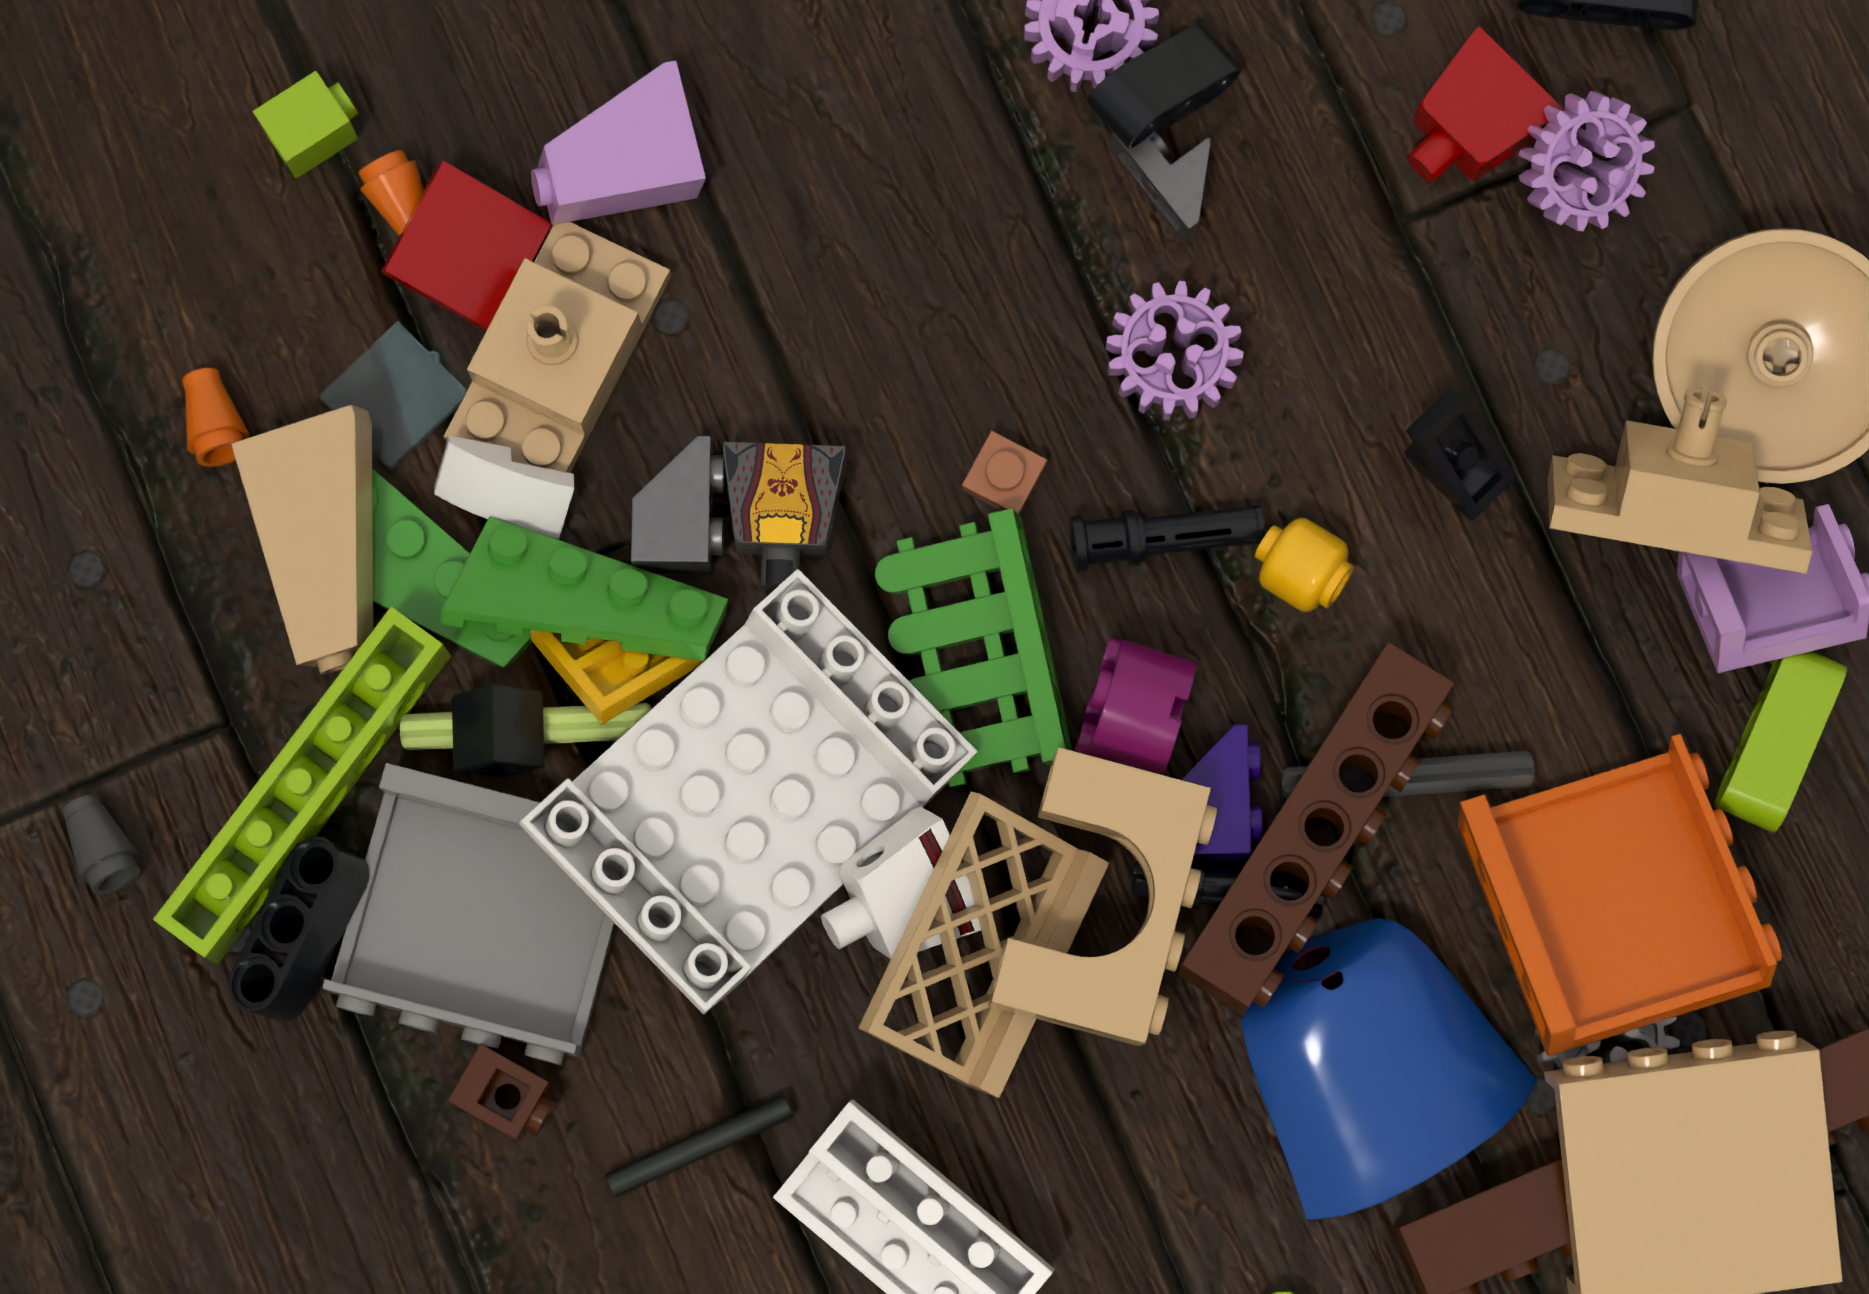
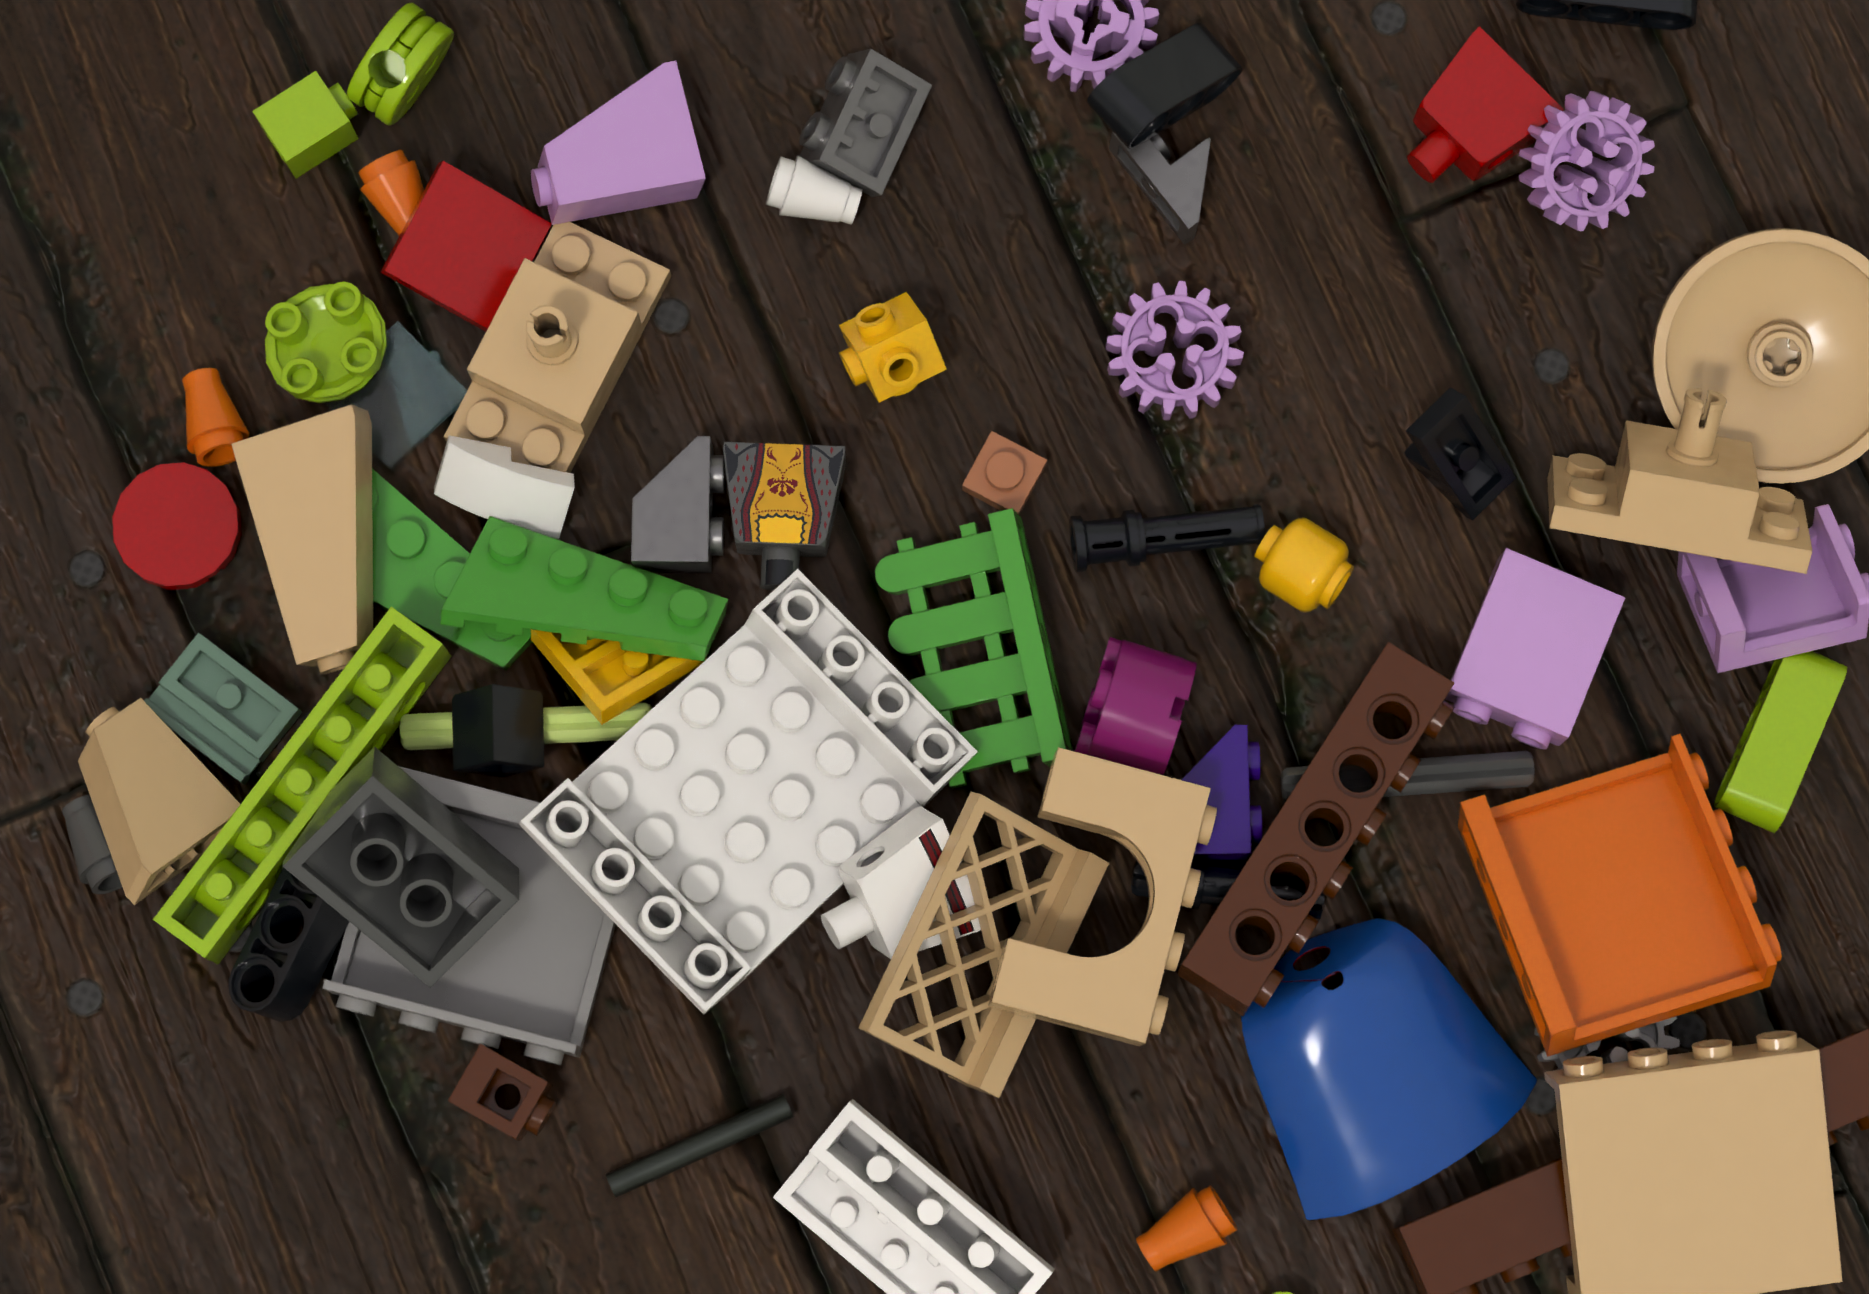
(150, 797): none -> tan slope
(176, 526): none -> red tile
(222, 708): none -> sand green plate
(325, 342): none -> lime dish
(400, 63): none -> lime head
(403, 868): none -> dark grey slope
(812, 192): none -> white cone
(864, 120): none -> flat silver bracket
(890, 348): none -> yellow brick
(1188, 1229): none -> orange cone
(1533, 650): none -> lavender panel

